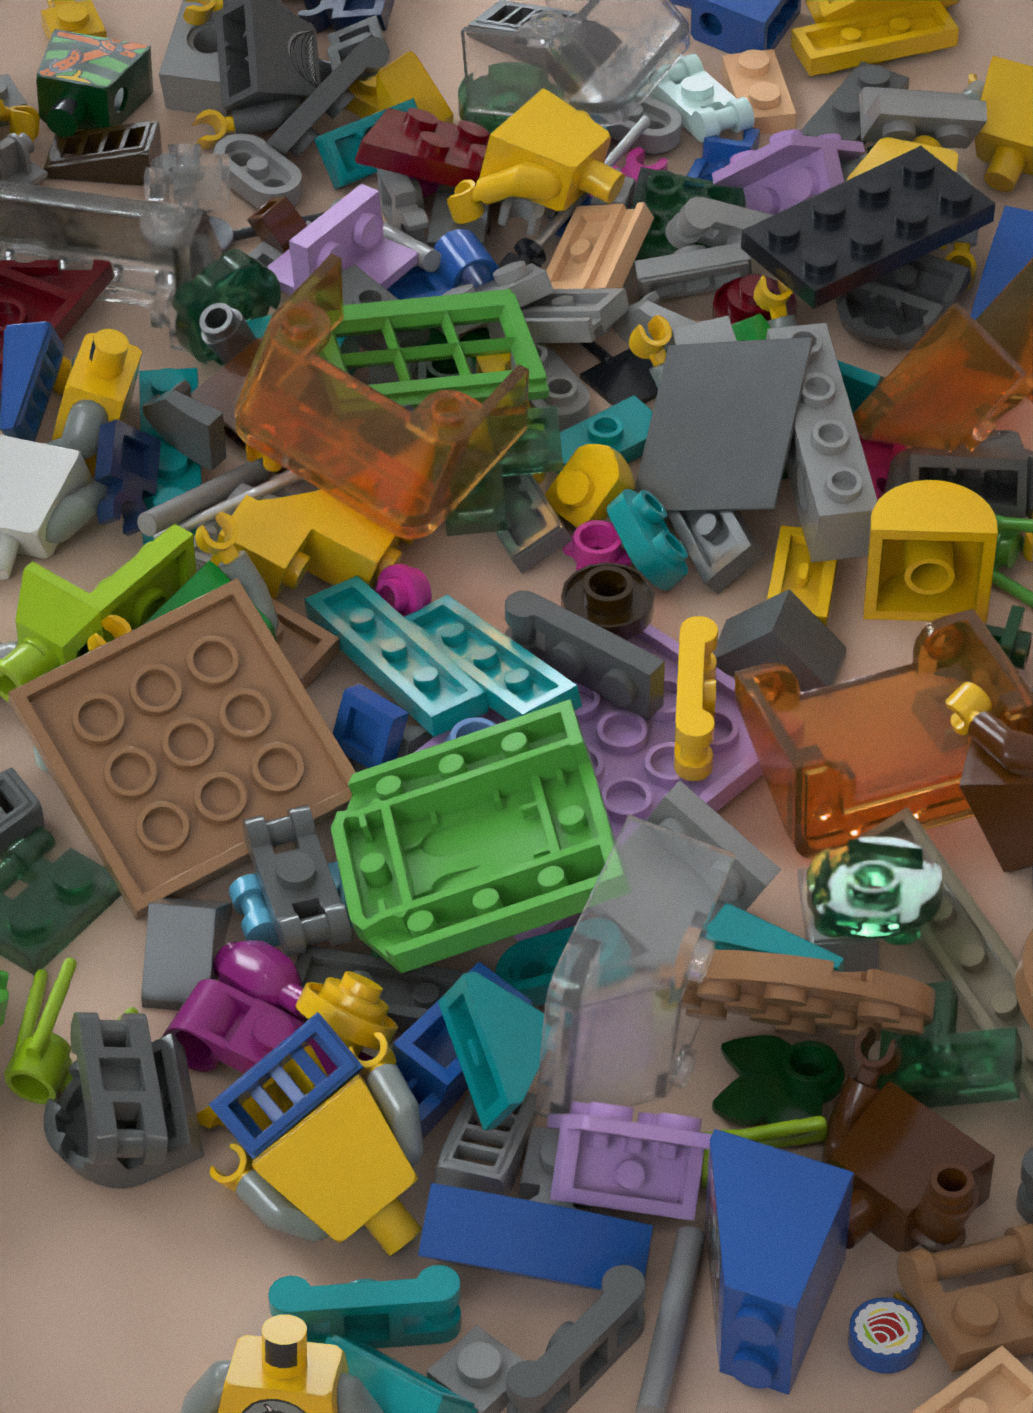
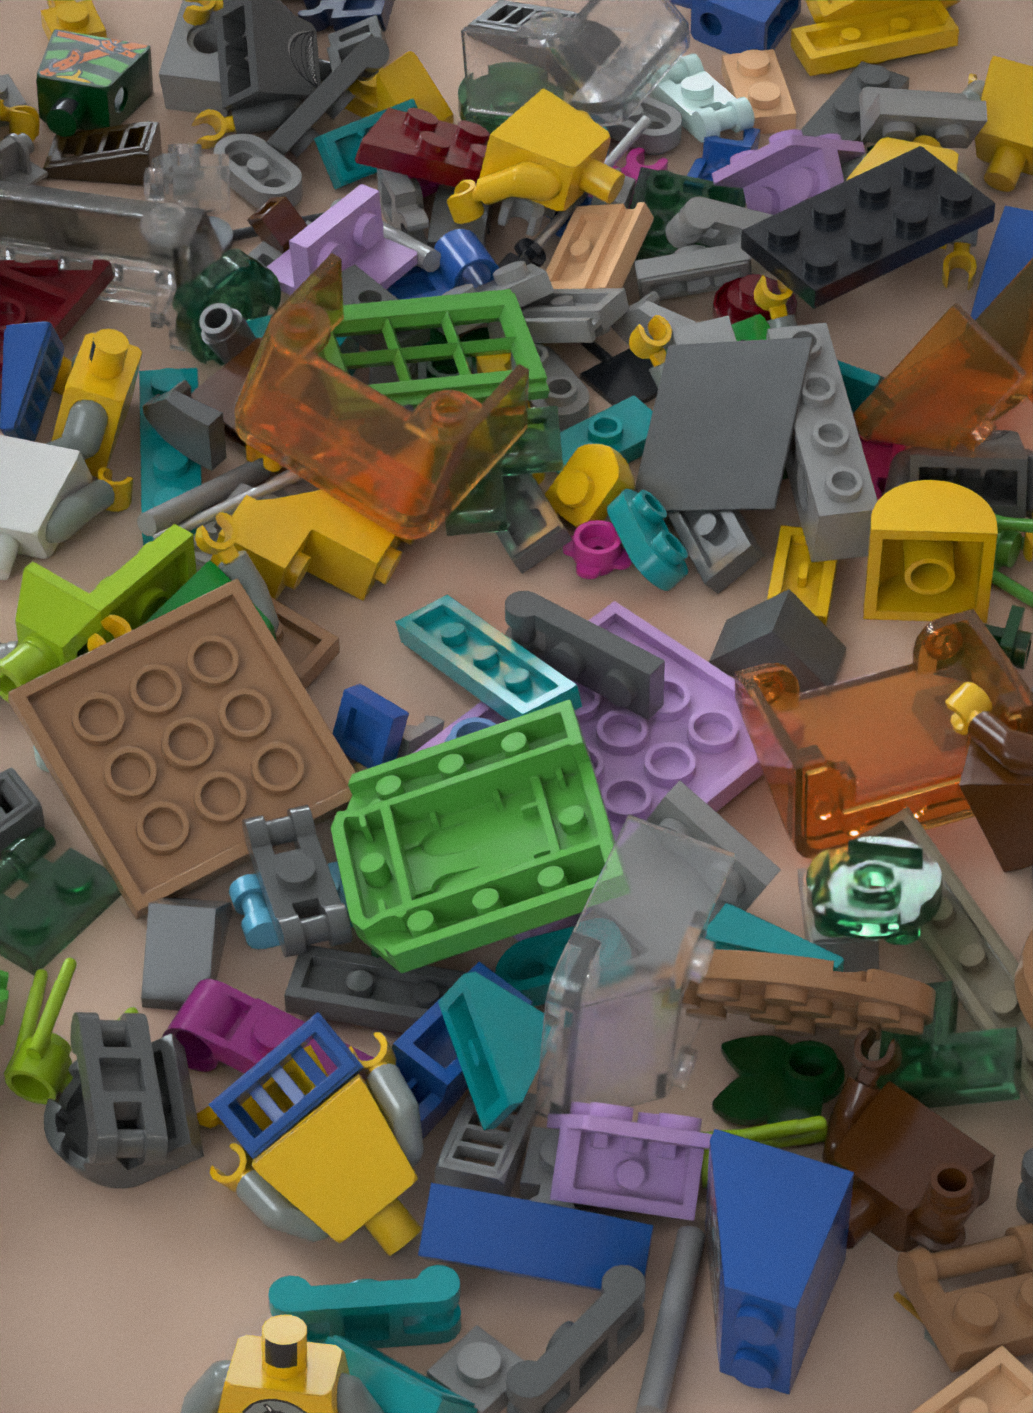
(129, 467): dark blue plate -> none
(260, 973): magenta plant -> none
(350, 1009): yellow plate -> none
(397, 656): teal plate -> none
(404, 588): dark pink plate -> none
(610, 597): dark brown plate -> none
(695, 698): yellow plate -> none
(885, 1335): tile -> none
(904, 302): dark grey slope -> none

